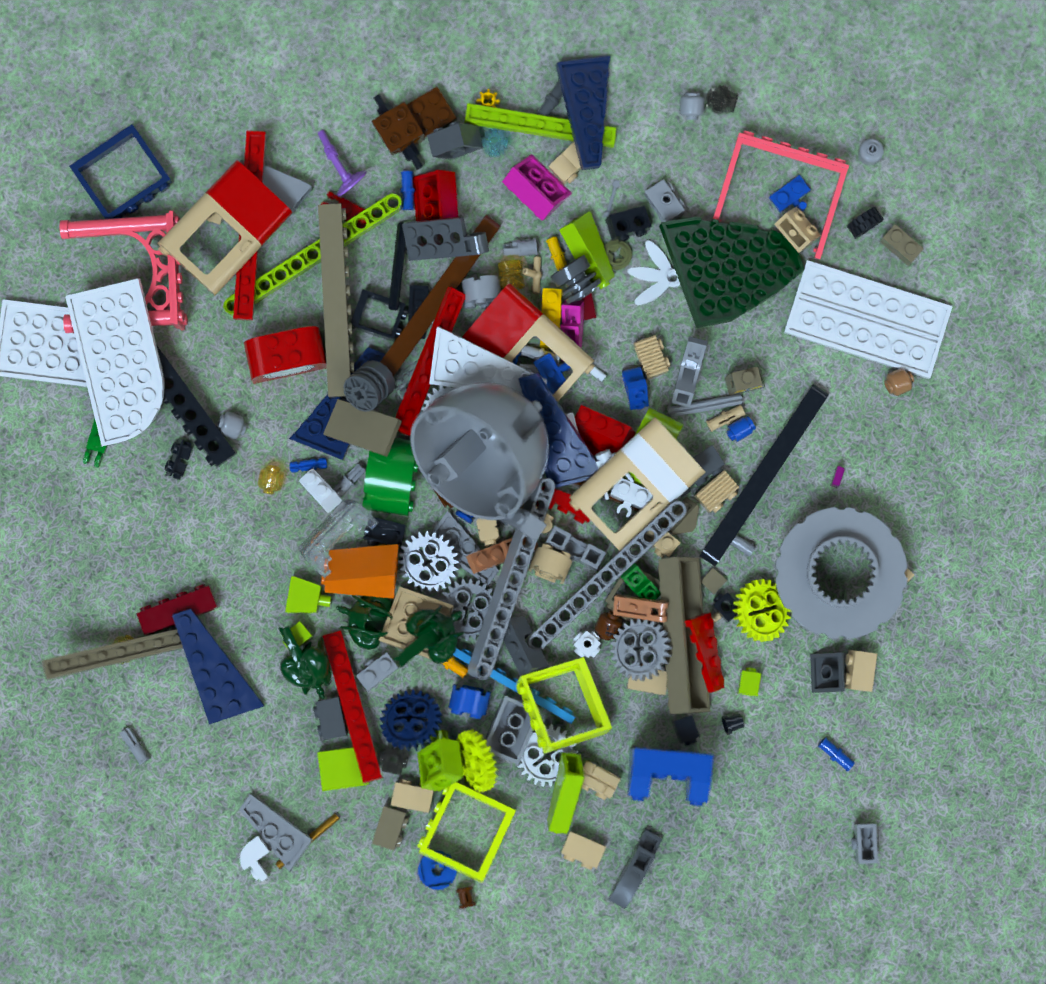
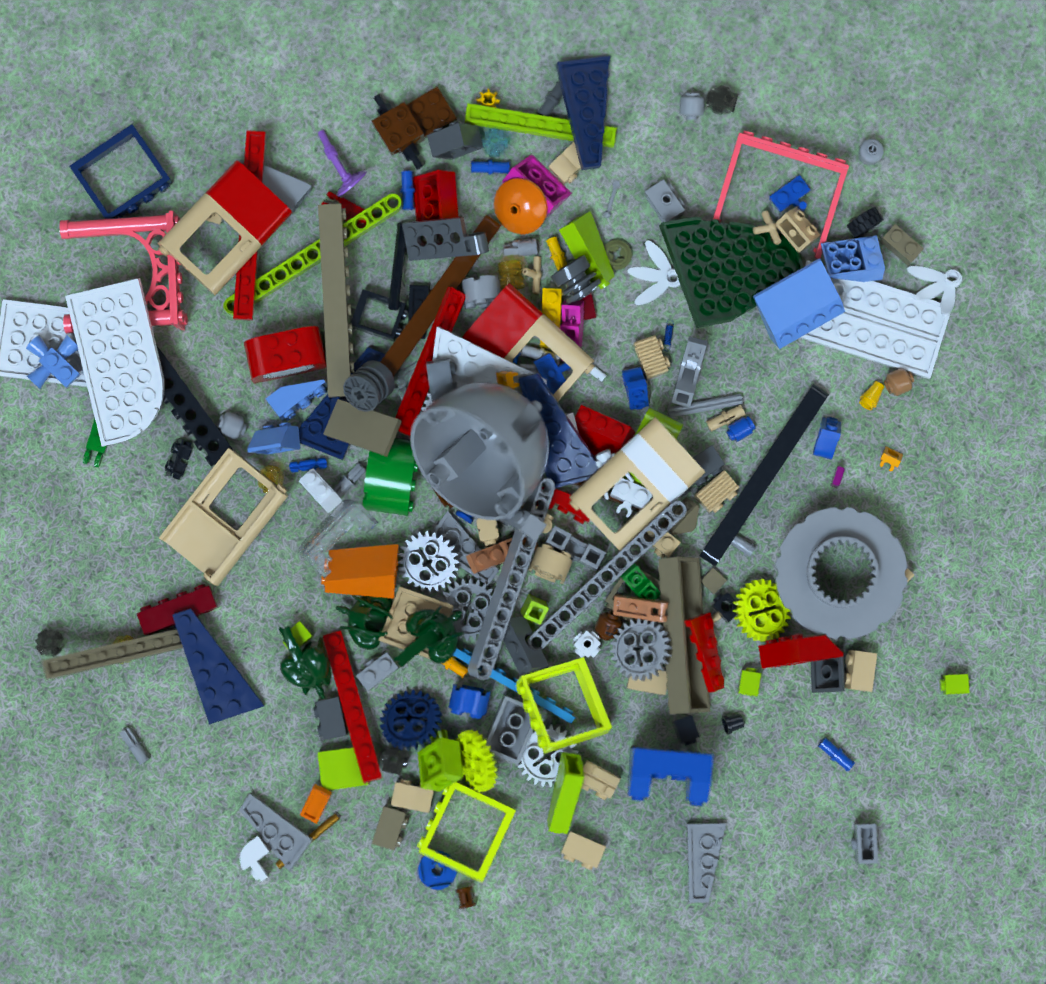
(53, 362): none -> medium blue brick
(56, 642): none -> clear smoke brick
(205, 536): none -> tan piece
(275, 440): none -> medium blue slope
(290, 398): none -> medium blue slope
(305, 597): lime torso -> none
(315, 803): none -> orange tile
(385, 533): black hinge -> none
(440, 377): none -> dark grey brick
(489, 167): none -> blue pin
(506, 378): none -> light orange tile
(528, 200): none -> orange dish
(534, 609): none -> lime brick
(626, 219): black brick -> none
(635, 869): dark grey slope -> none
(668, 335): none -> blue piece
(703, 853): none -> light grey wing
(744, 381): dark tan torso -> none
(769, 227): none -> tan piece
(797, 650): none -> red wedge
(798, 304): none -> medium blue slope
(827, 437): none -> blue pin
(854, 259): none -> medium blue slope
(871, 397): none -> yellow cone
(891, 457): none -> light orange tile
(942, 284): none -> white plant
(954, 684): none -> lime brick

